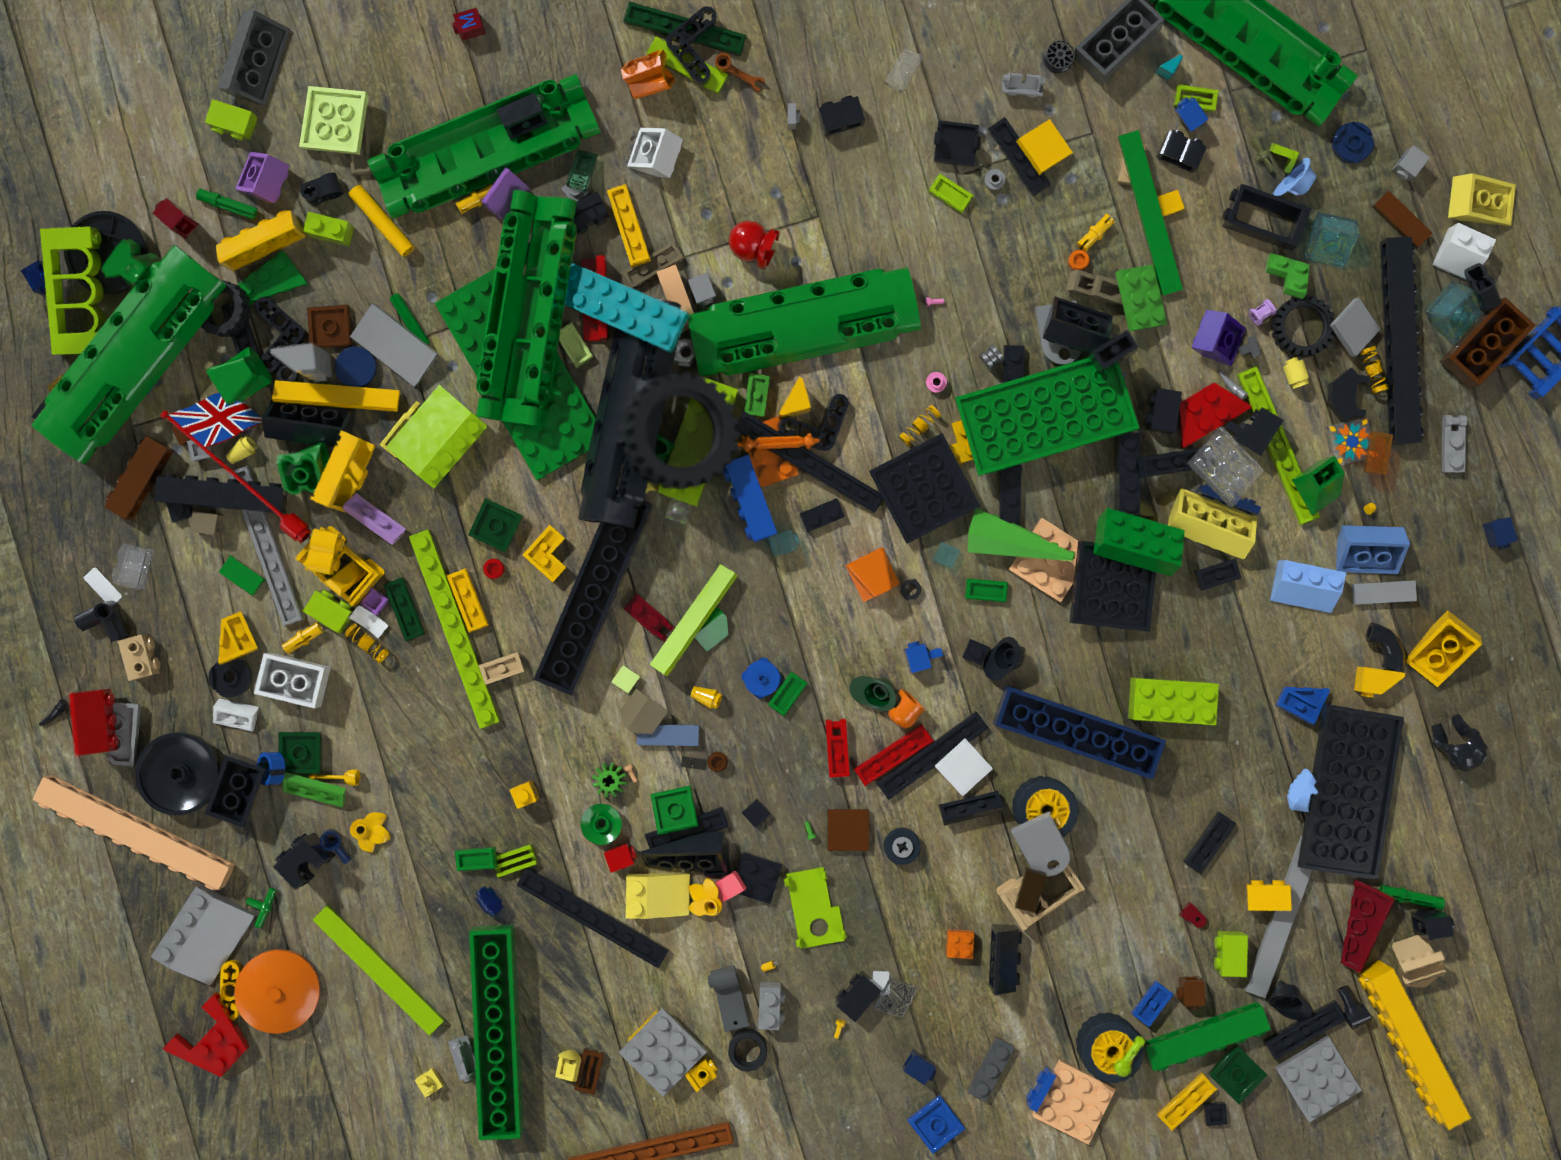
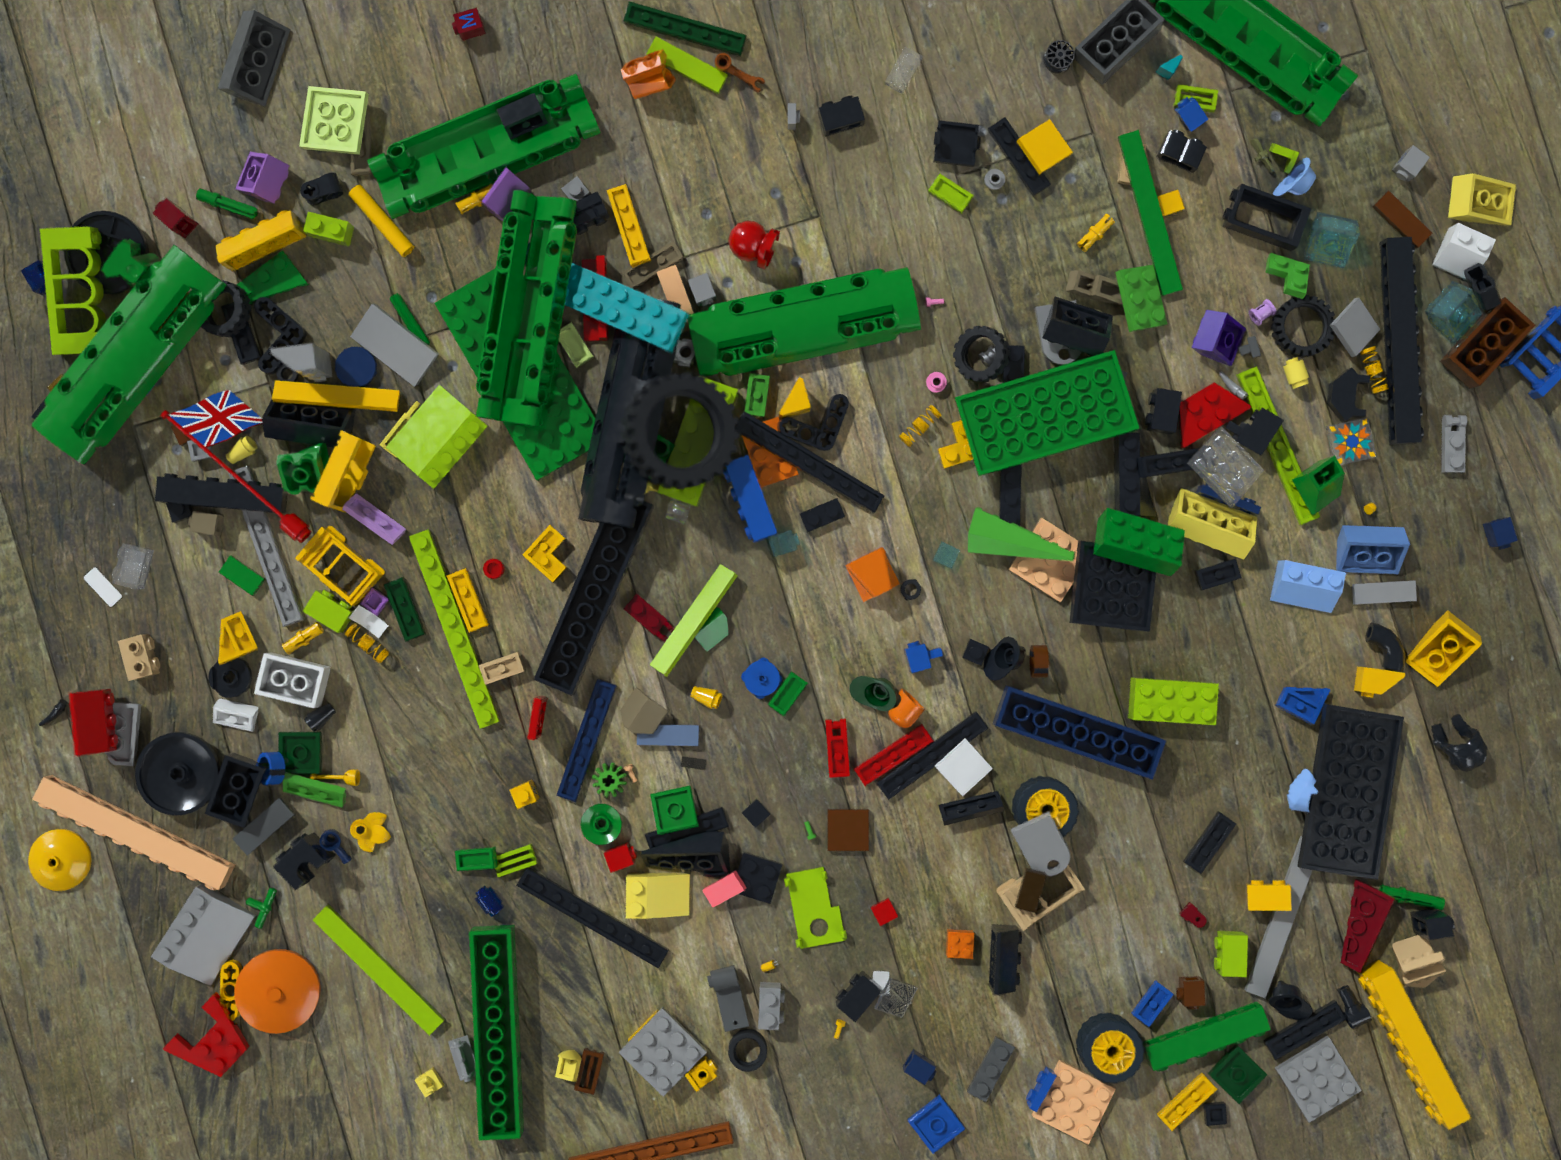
(71, 859): none -> yellow dish
(96, 615): black piece -> none
(138, 478): reddish brown brick -> none
(231, 120): lime brick -> none
(240, 376): green piece -> none
(263, 826): none -> dark grey piece
(319, 717): none -> black cone
(324, 552): yellow brick -> none
(329, 326): reddish brown tile -> none
(346, 577): yellow tile -> none
(495, 525): dark green plate -> none
(537, 717): none -> red tile
(582, 170): clear green tile -> none
(586, 740): none -> dark blue tile
(625, 679): yellowish green tile -> none
(655, 152): white slope -> none
(686, 41): black beam -> none
(703, 896): yellow plate -> none
(717, 761): reddish brown plate -> none
(778, 442): orange wheel -> none
(884, 911): none -> red tile
(895, 842): black wheel -> none
(924, 488): black plate -> none
(962, 349): none -> black tyre
(986, 590): green tile -> none
(1031, 87): light grey hinge -> none
(1039, 661): none -> reddish brown piece
(1078, 260): orange tile -> none
(1113, 351): black brick -> none
(1122, 1066): lime piece -> none
(1352, 142): dark blue tile -> none
(1378, 453): clear orange plate -> none

